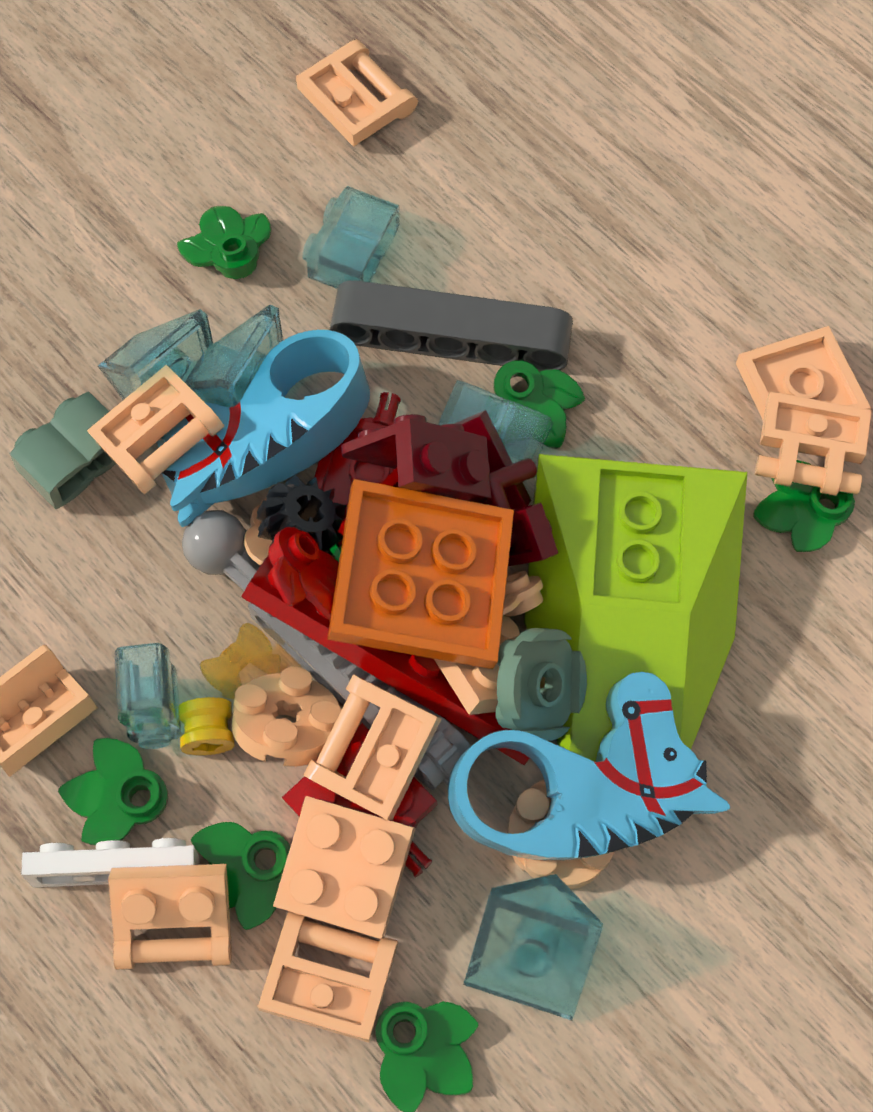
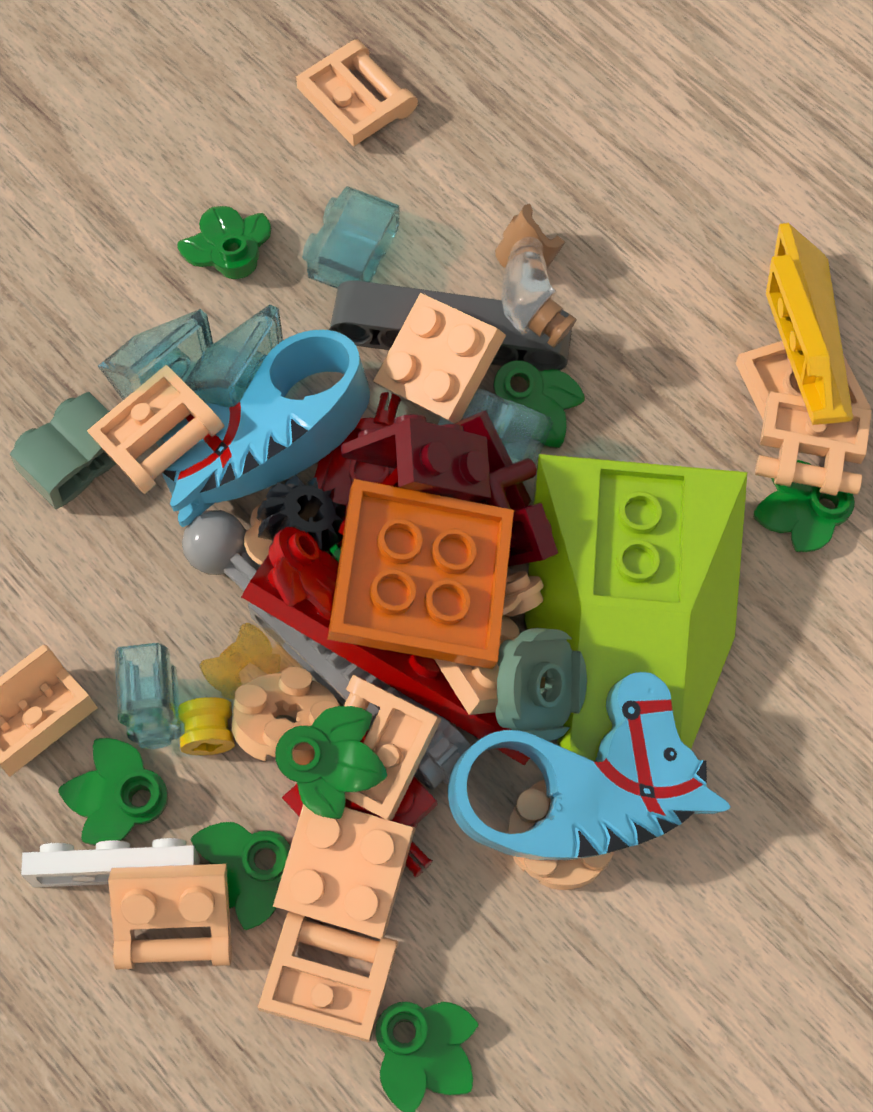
(339, 760): none -> green plate
(439, 358): none -> light nougat plate
(526, 285): none -> piece
(535, 945): clear light blue slope -> none
(808, 325): none -> yellow wedge

